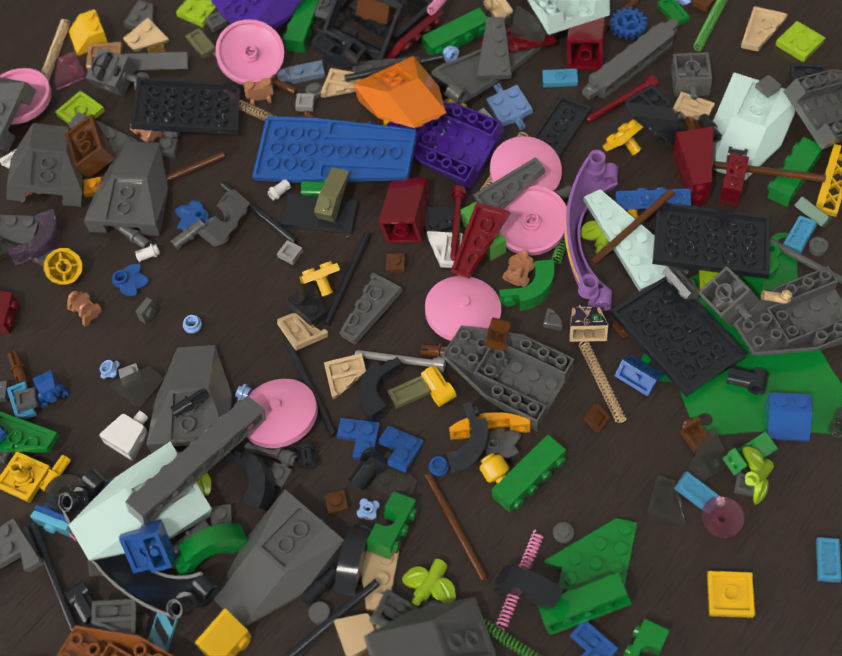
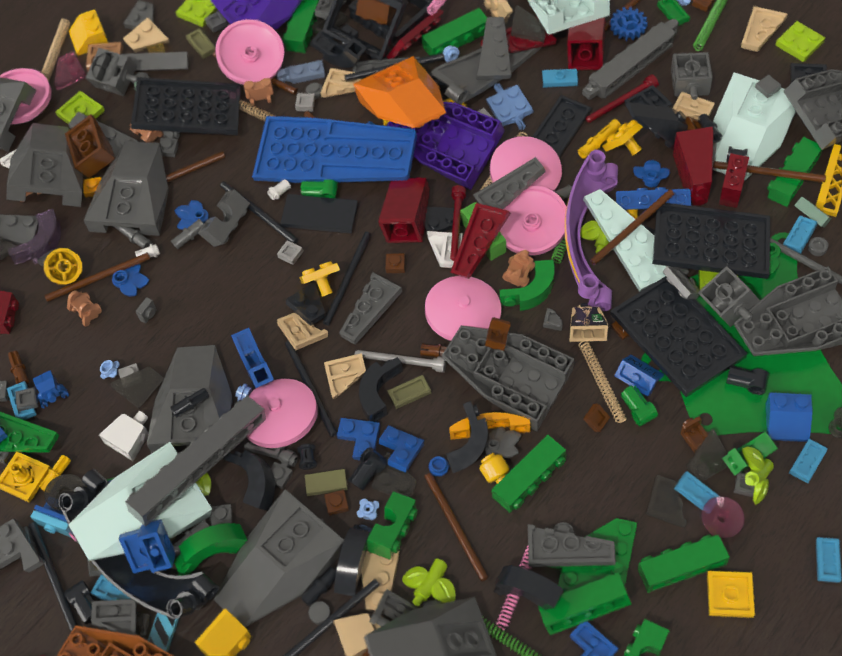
(96, 277): none -> reddish brown piece
(107, 591): none -> dark azure plate
(189, 320): light blue plate -> none
(252, 358): none -> blue arch
(326, 482): none -> olive tile
(331, 195): olive slope -> none
(440, 389): yellow piece -> none
(554, 548): none -> dark grey wing
(594, 143): none -> yellow pin
(640, 409): none -> green piece
(651, 173): none -> blue plate
(682, 563): none -> green brick
(784, 297): tan arm -> none
(808, 461): none -> dark azure plate

